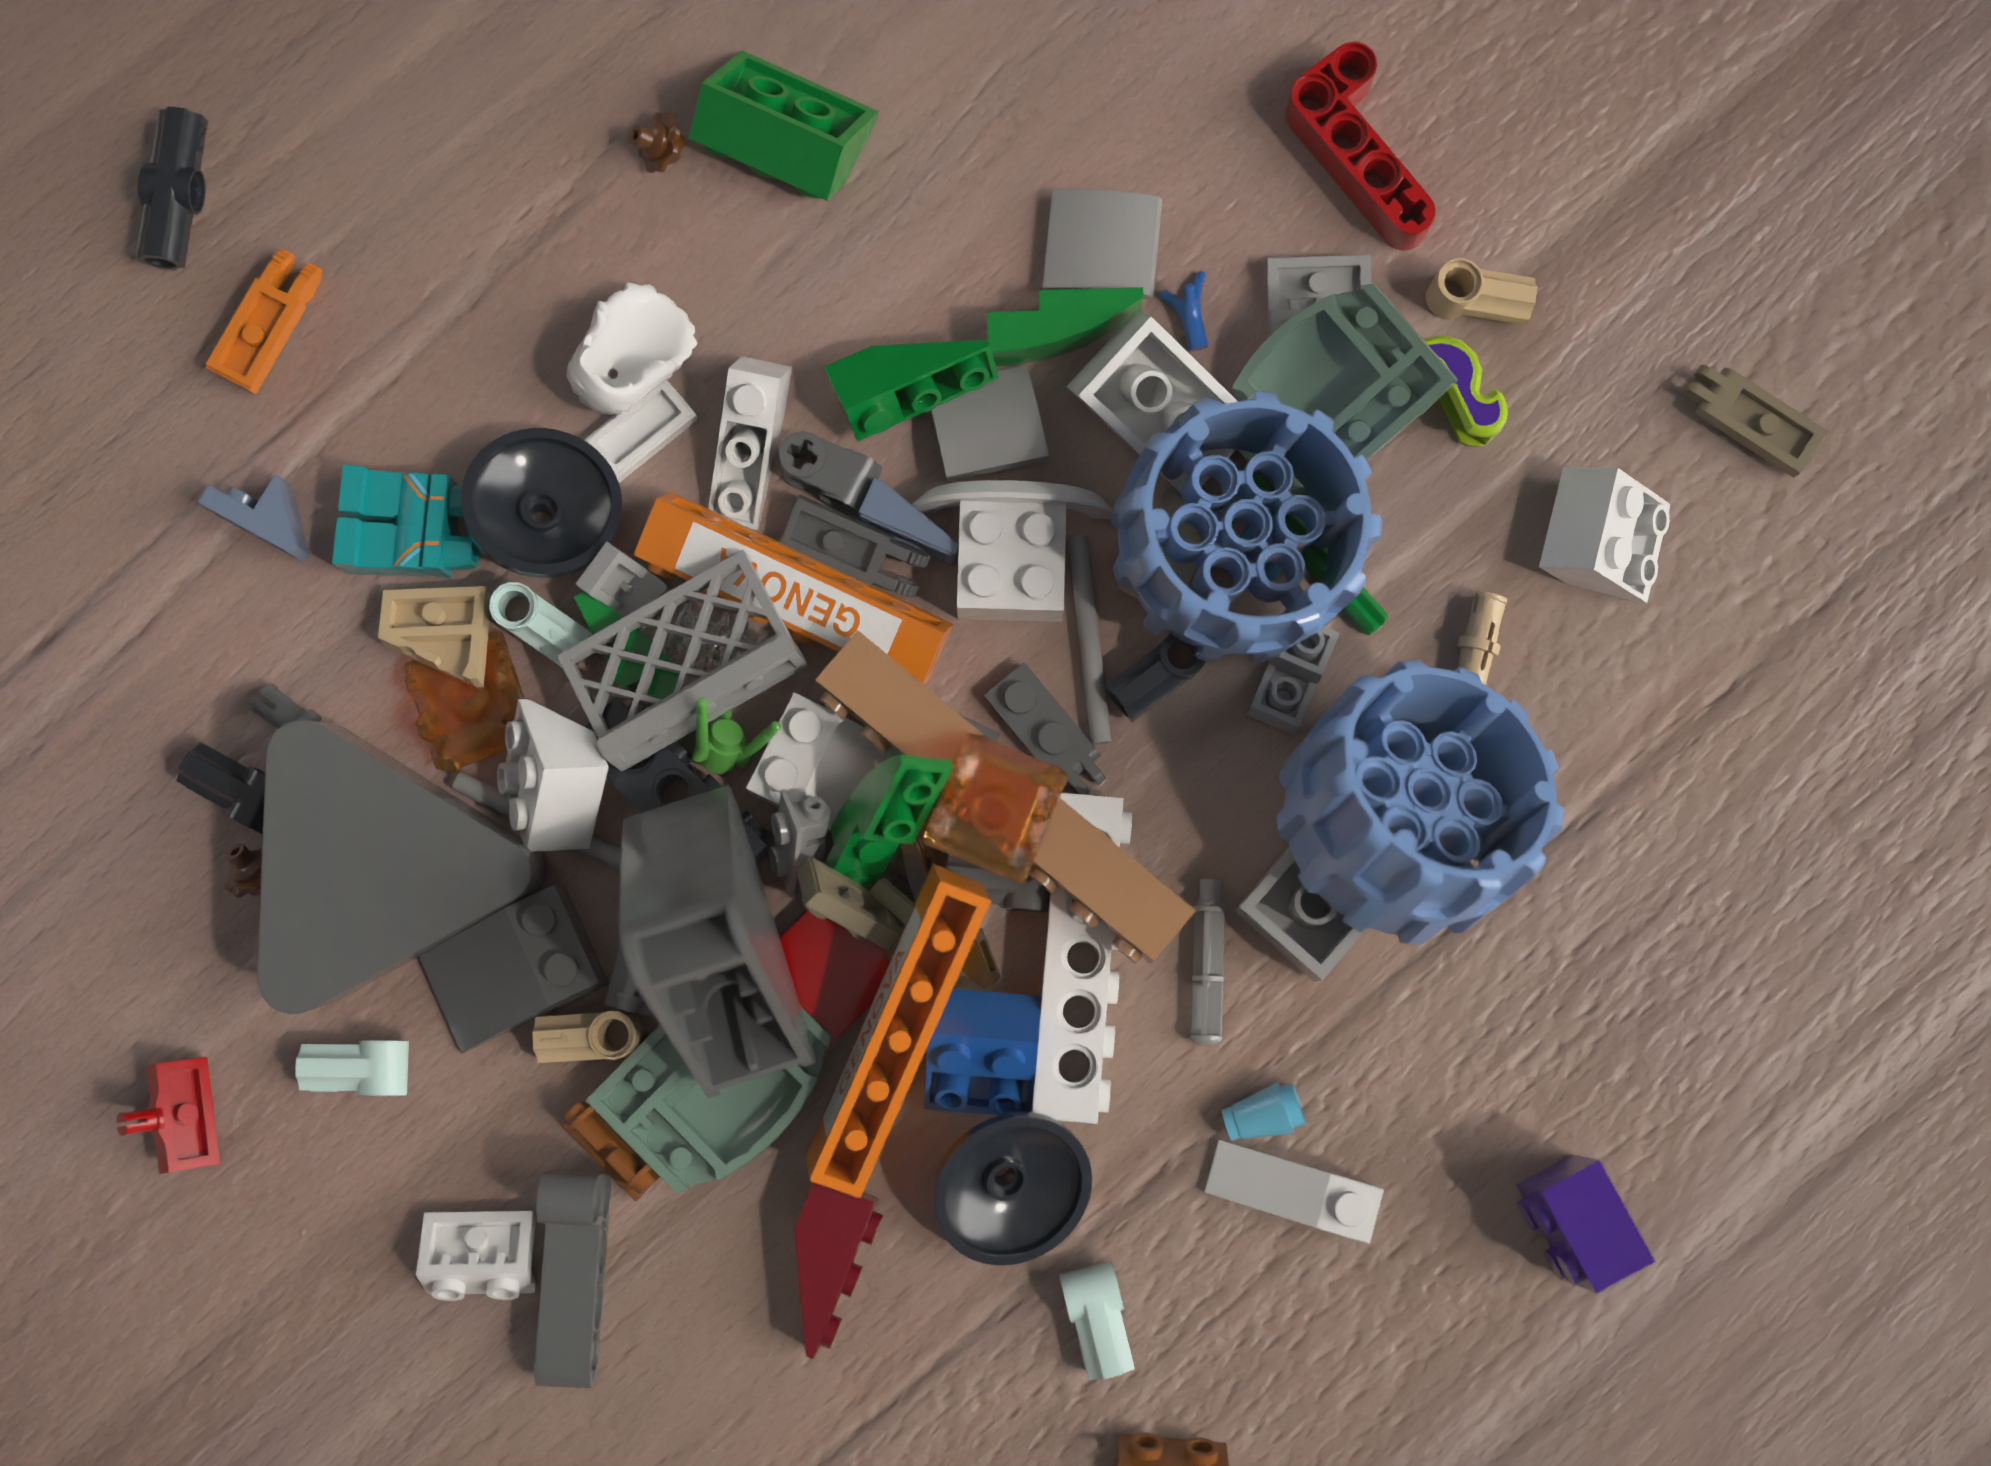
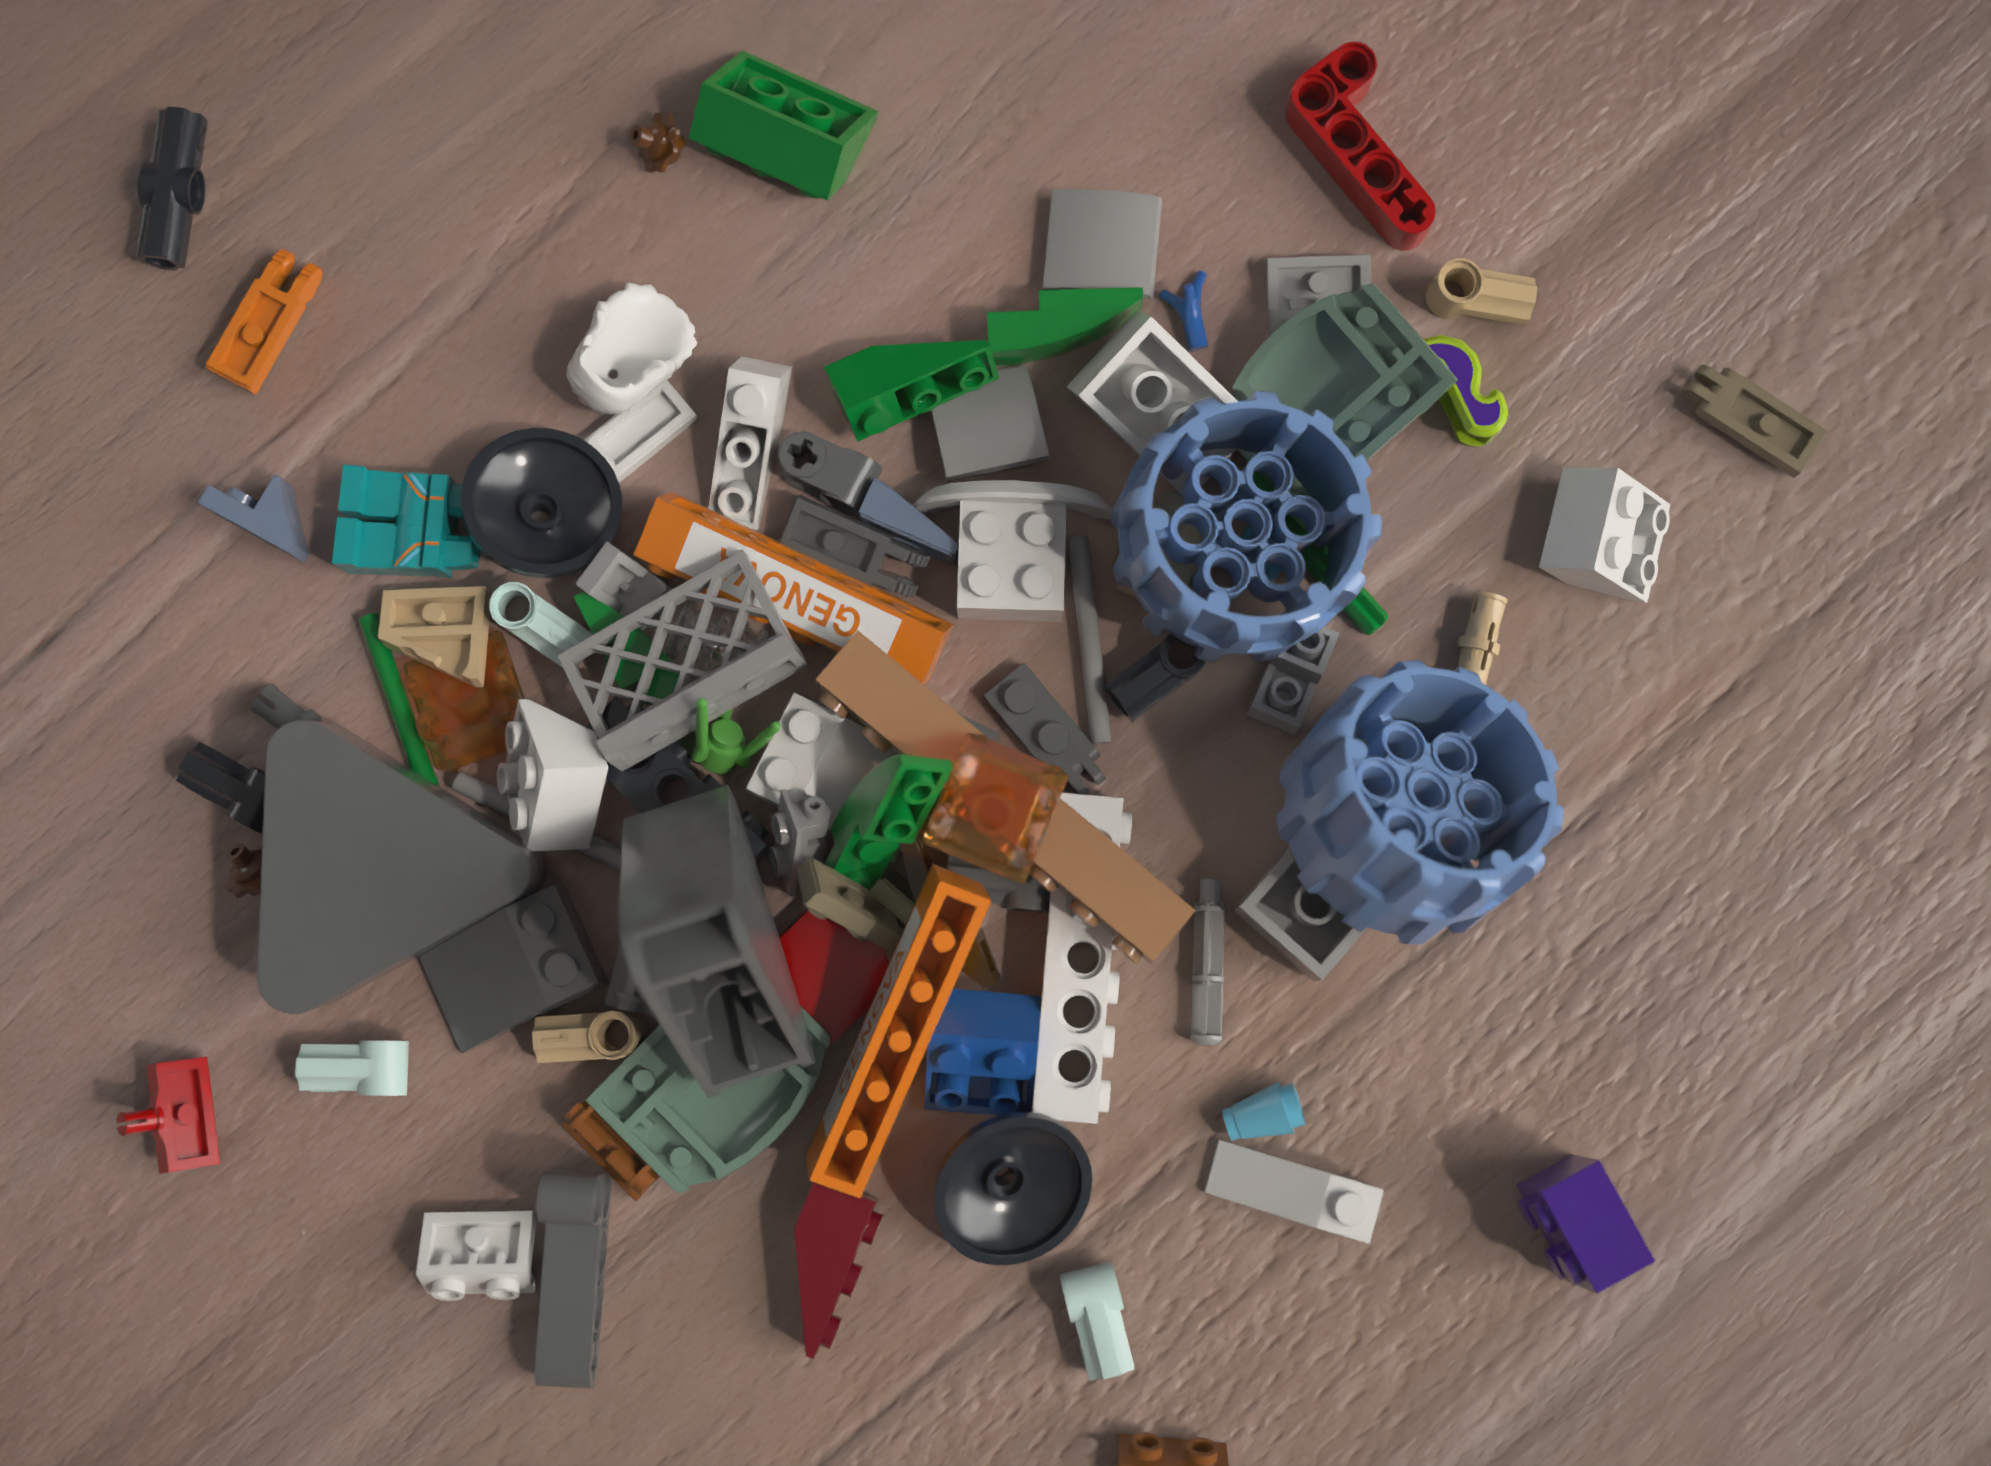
(397, 699): none -> green bar

